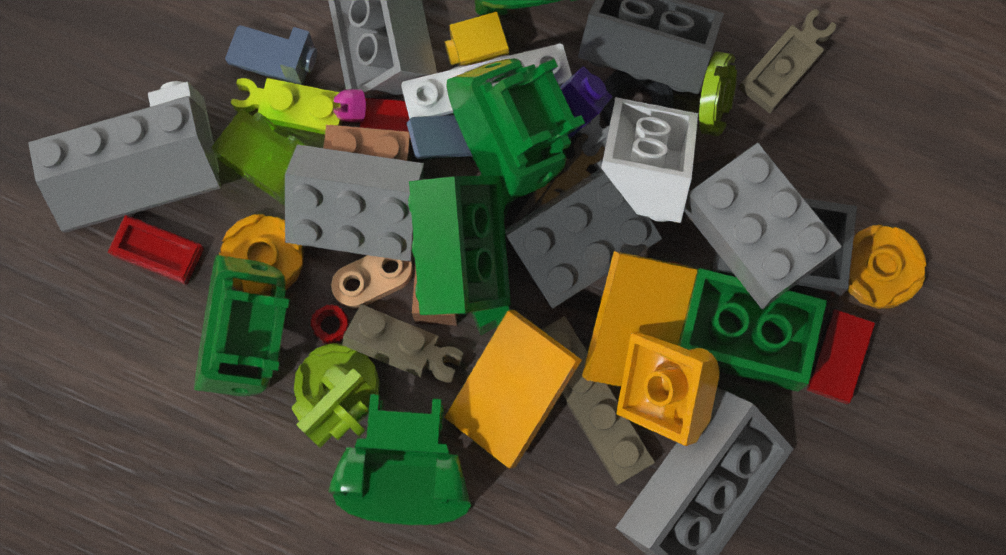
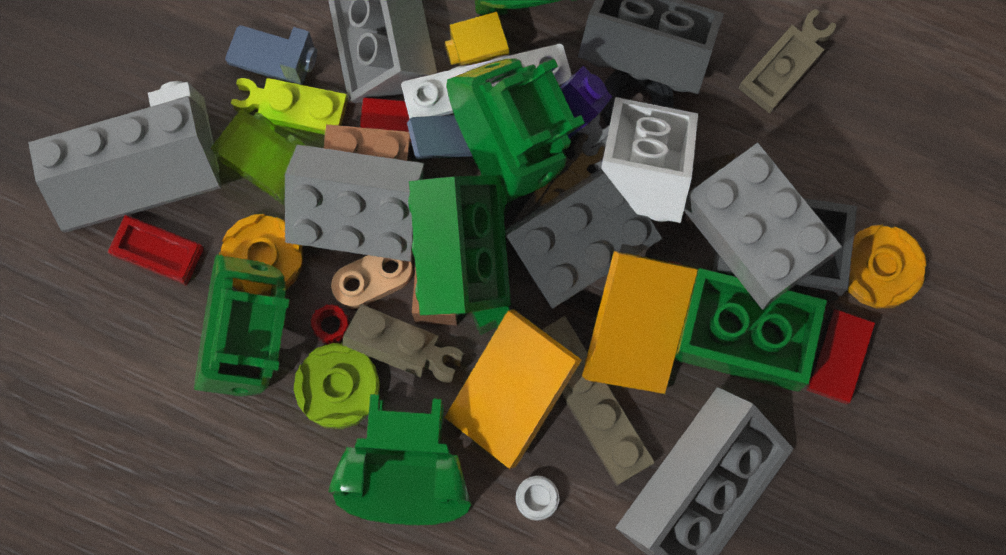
(337, 409): lime hips -> none
(352, 105): dark pink hinge -> none
(537, 498): none -> white tile
(668, 388): light orange slope -> none
(717, 93): lime tile -> none

